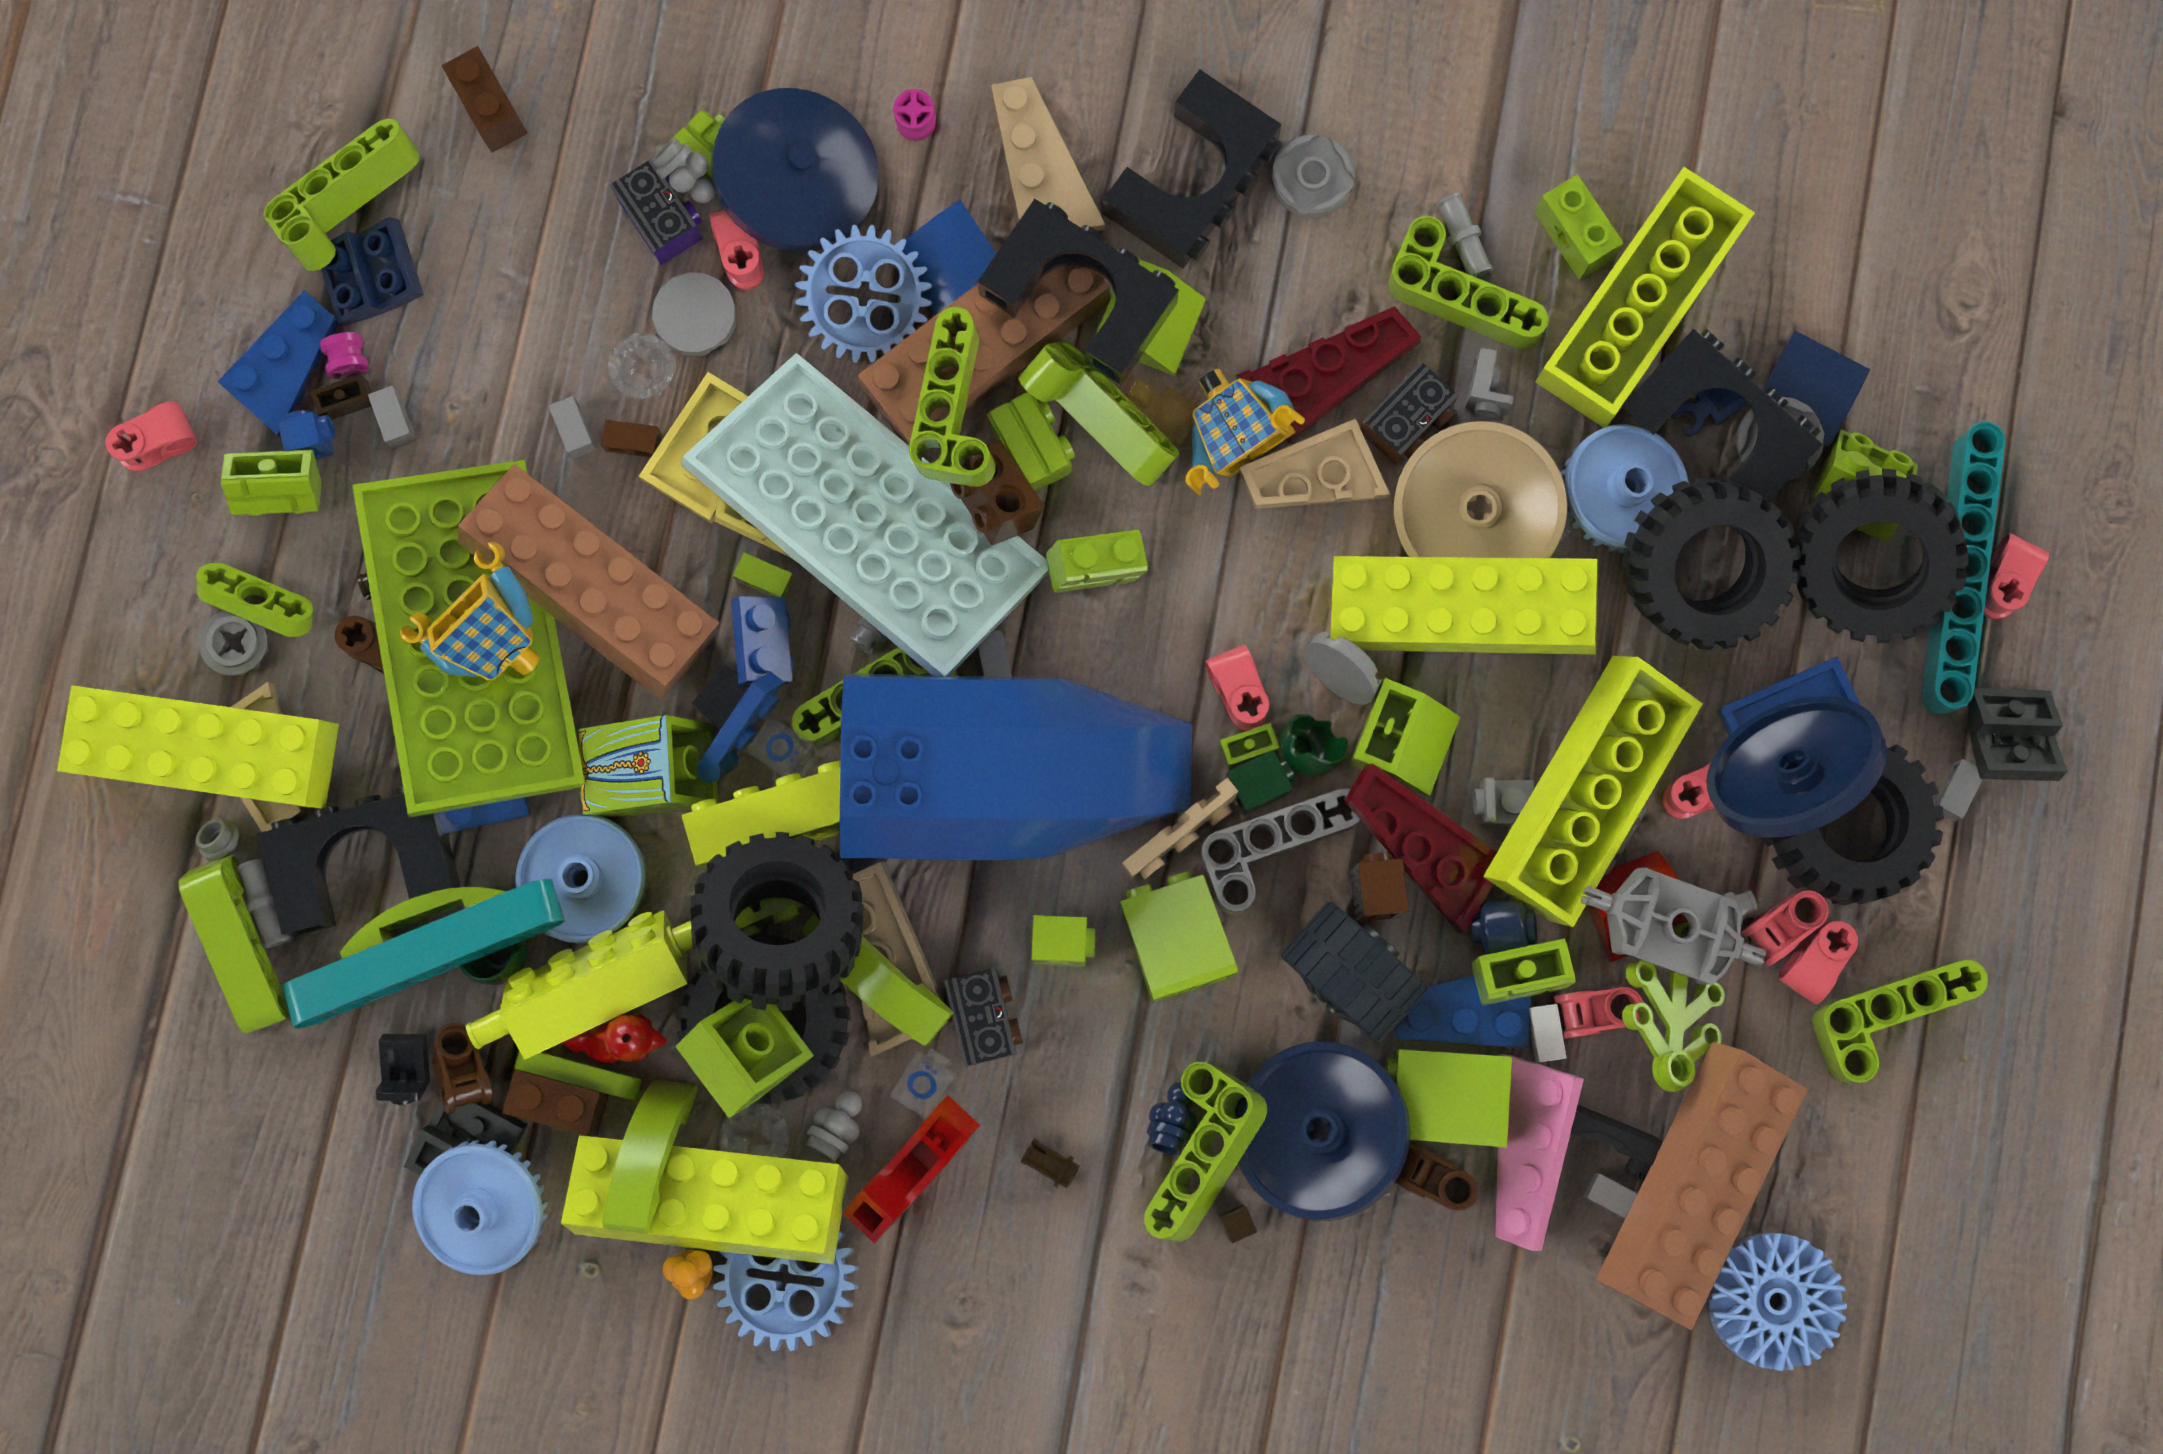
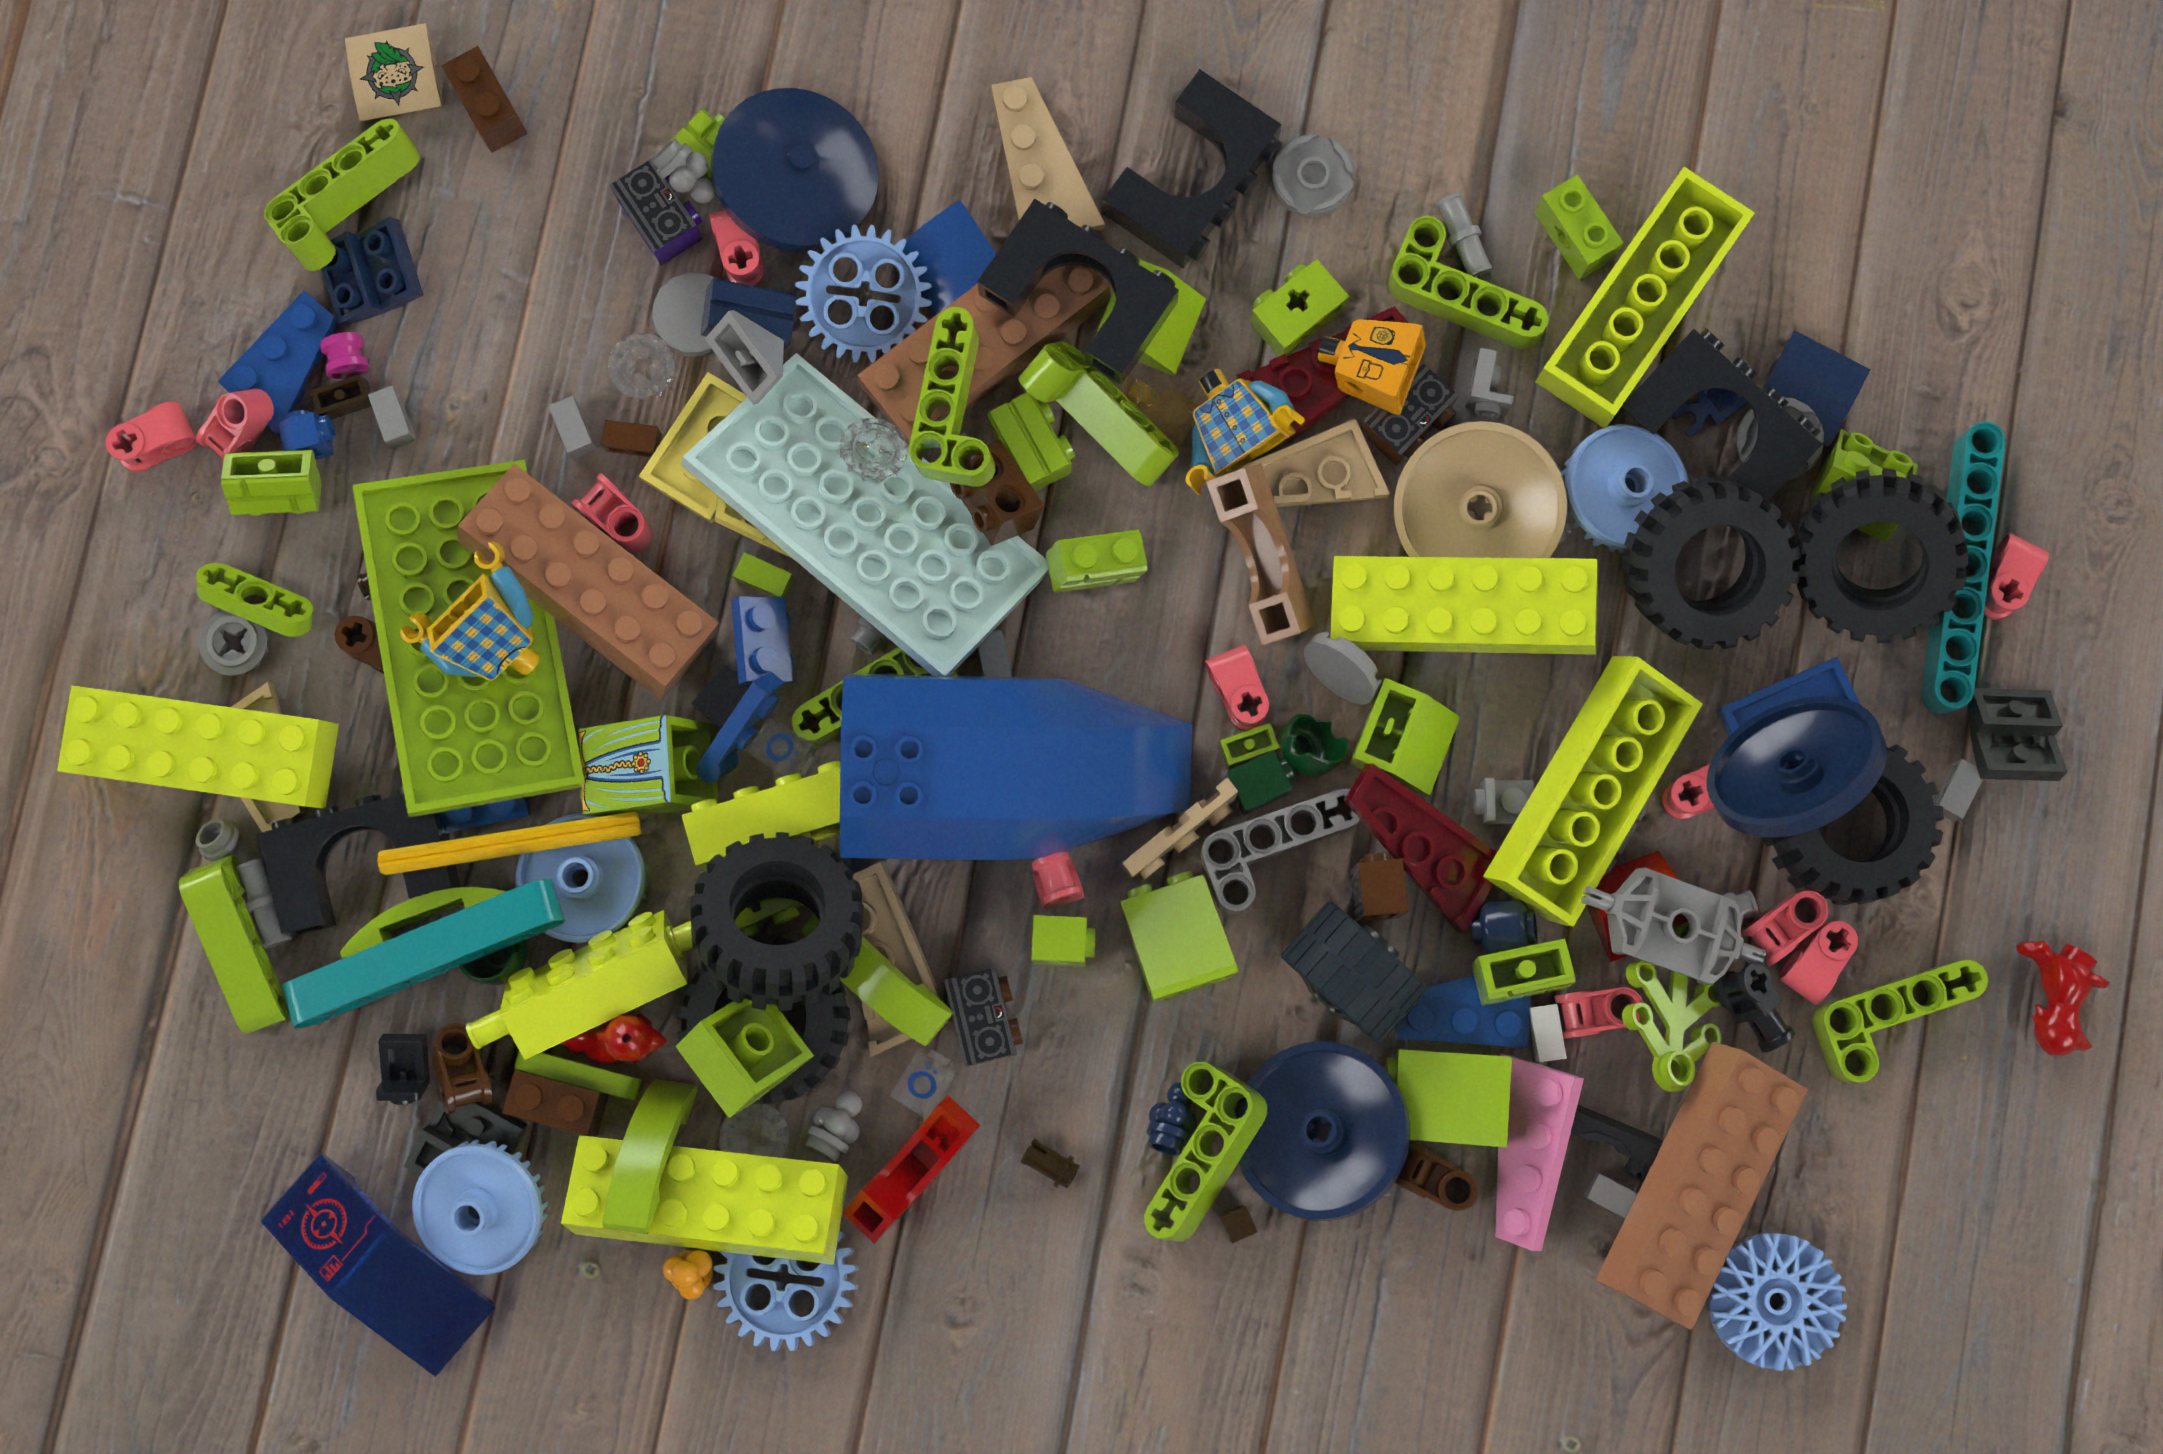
(236, 422): none -> coral piece
(375, 1267): none -> clear blue windscreen
(393, 72): none -> tan slope
(509, 843): none -> yellow axle
(610, 510): none -> coral piece
(748, 353): none -> light grey slope
(763, 306): none -> dark blue brick
(860, 436): none -> clear gear
(912, 105): dark pink wheel -> none
(1056, 880): none -> coral piece
(1277, 592): none -> medium nougat arch
(1289, 329): none -> lime brick
(1376, 361): none -> light orange torso
(1754, 1004): none -> black connector
(2066, 984): none -> red animal

